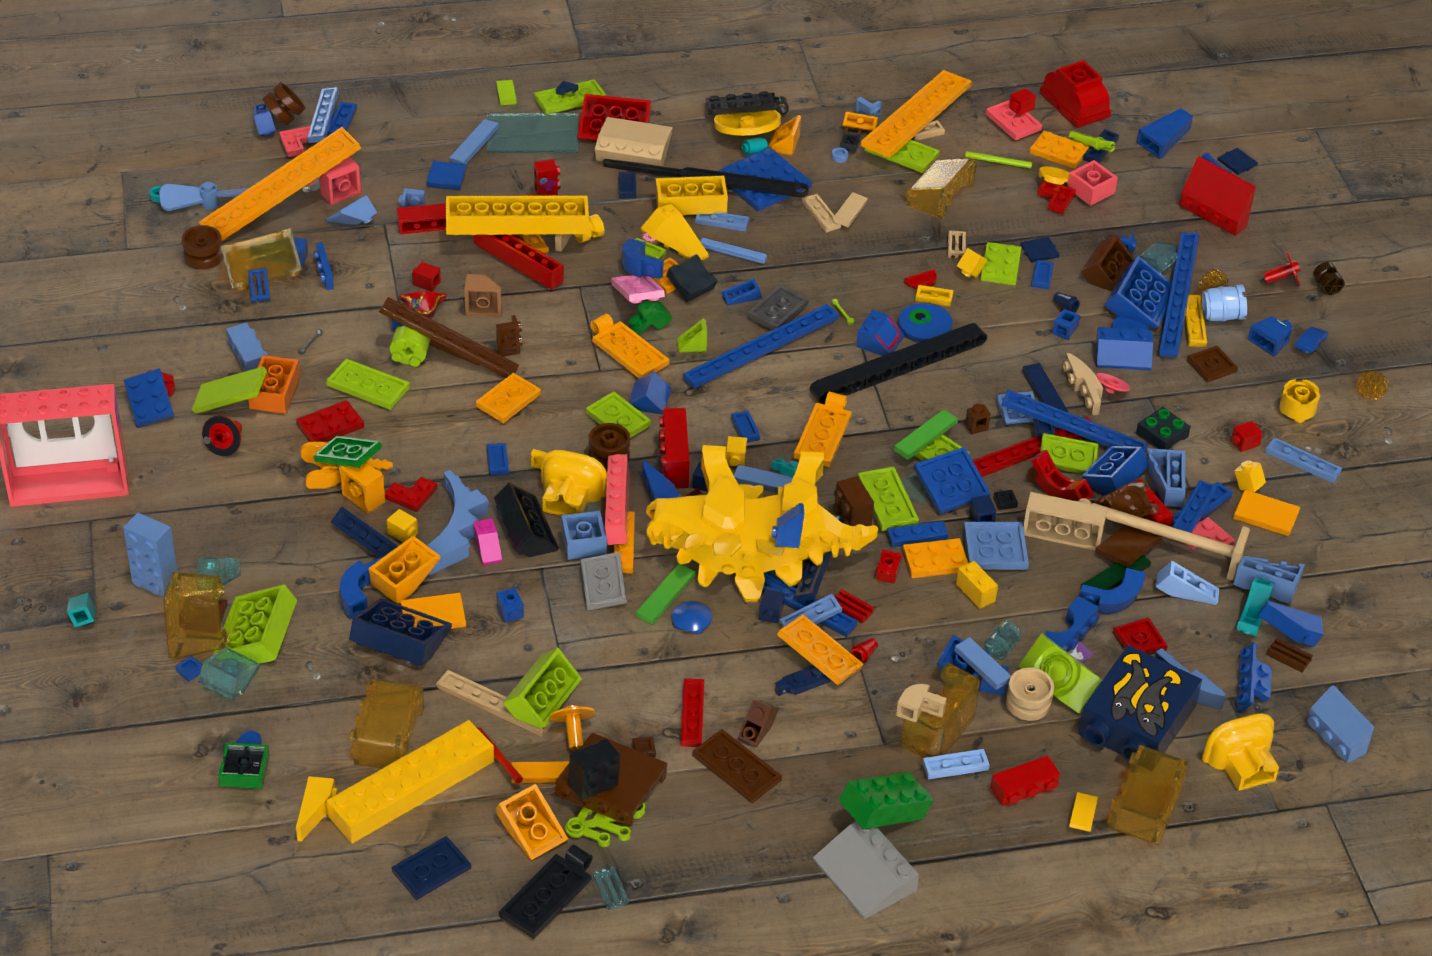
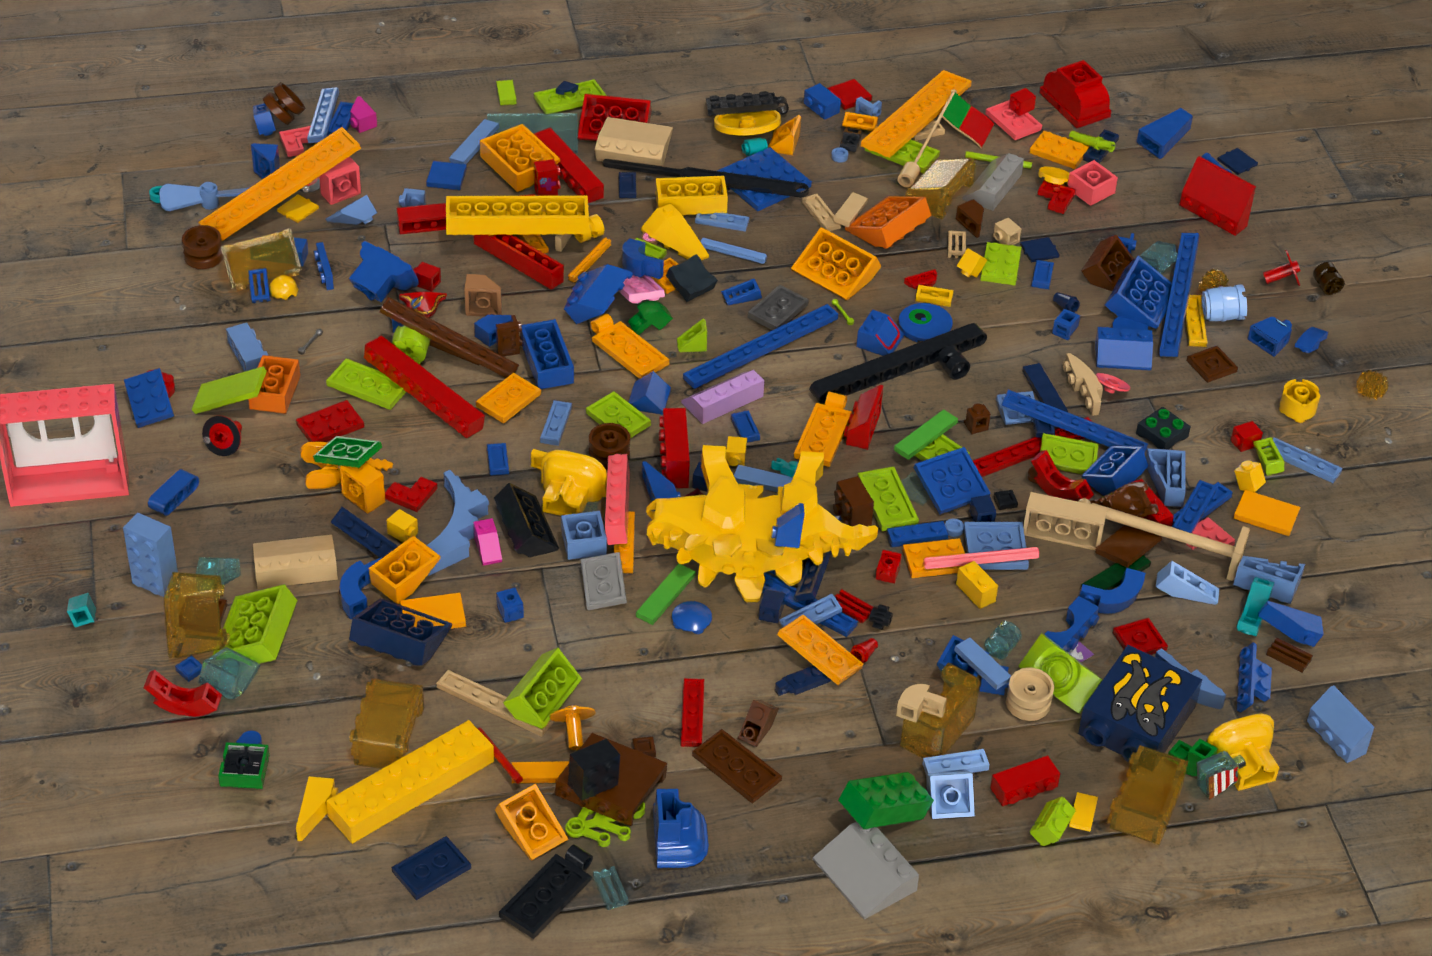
(173, 492): none -> blue beam
(181, 700): none -> red arch
(265, 159): none -> blue slope
(283, 287): none -> yellow hair
(295, 561): none -> tan slope
(297, 208): none -> yellow piece
(362, 116): none -> dark pink slope
(381, 272): none -> blue piece
(424, 386): none -> red brick
(486, 328): none -> blue slope
(514, 154): none -> light orange slope
(547, 354): none -> blue brick
(556, 423): none -> medium blue tile
(572, 169): none -> red brick
(590, 259): none -> light orange axle
(595, 292): none -> blue wedge
(678, 831): none -> blue piece
(725, 396): none -> lavender slope
(822, 101): none -> blue brick
(836, 264): none -> light orange slope
(849, 92): none -> red tile
(865, 418): none -> red slope
(880, 616): none -> black gear
(890, 220): none -> orange slope
(951, 794): none -> light blue slope
(953, 362): none -> black wheel
(954, 527): none -> medium blue tile
(962, 118): none -> flag
(971, 216): none -> reddish brown slope
(981, 557): none -> coral axle
(995, 181): none -> light grey slope
(1007, 232): none -> tan brick
(1052, 821): none -> lime brick
(1199, 751): none -> green brick
(1218, 773): none -> clear light blue torso
(1270, 466): none -> lime slope

